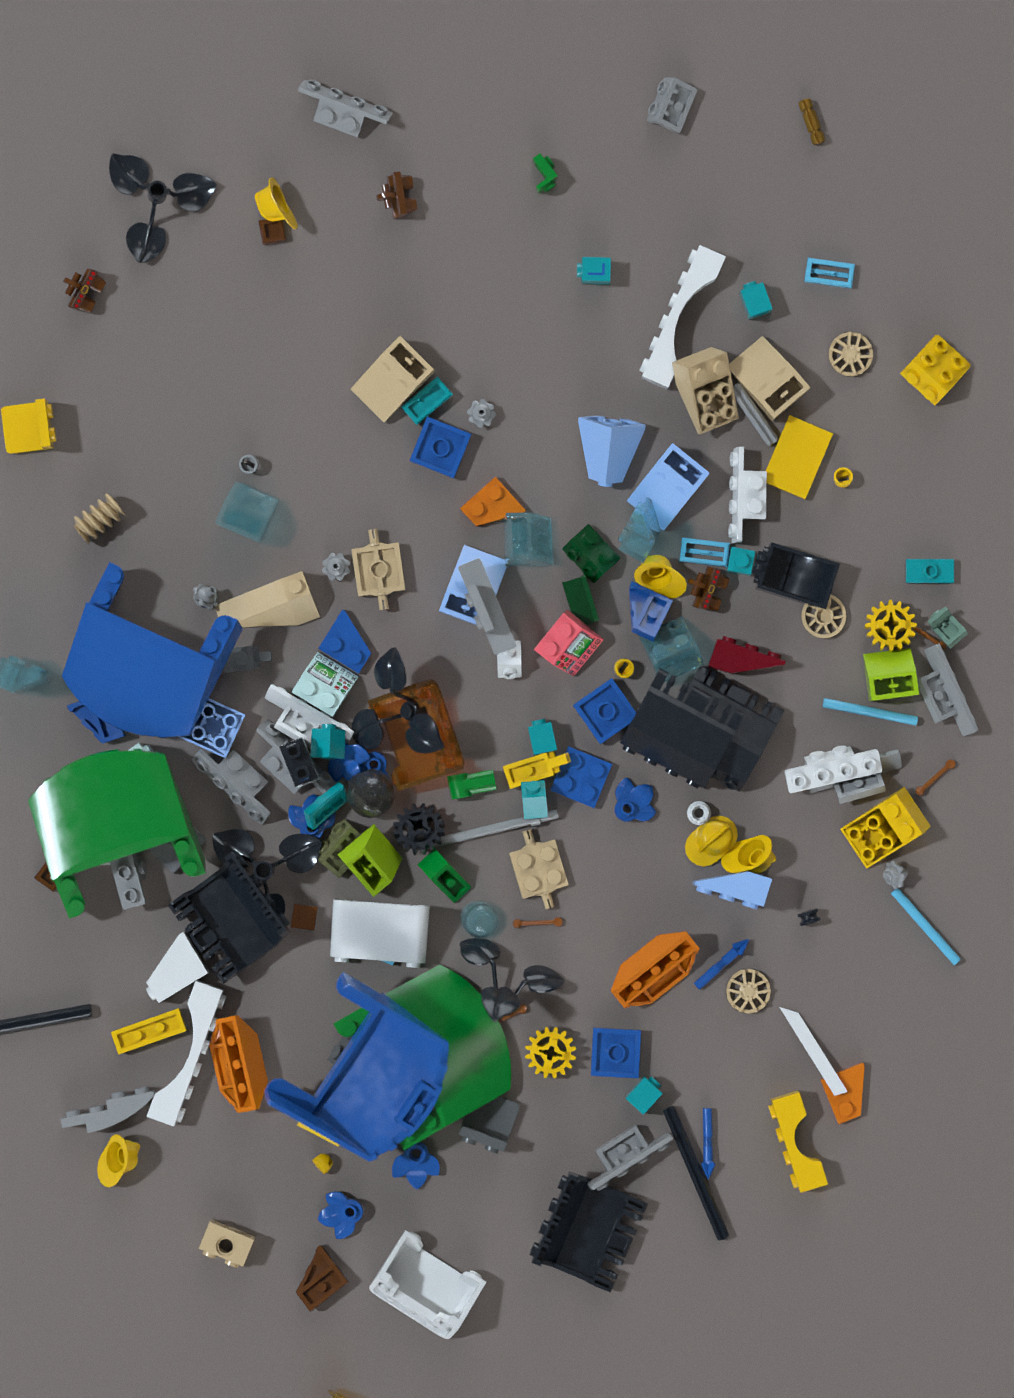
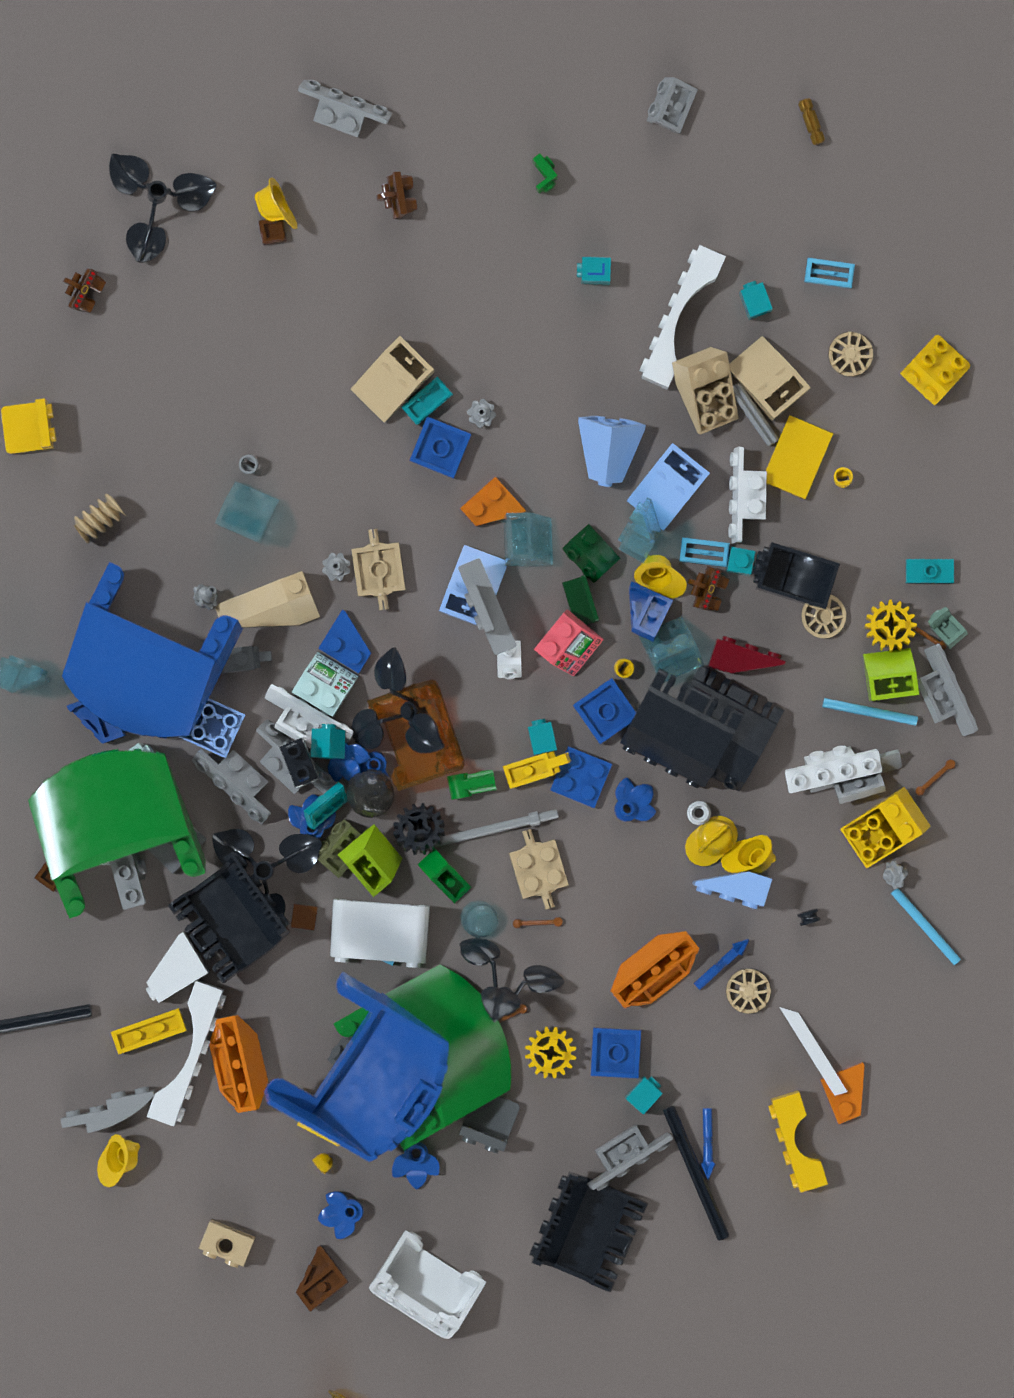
(534, 799): teal brick -> none

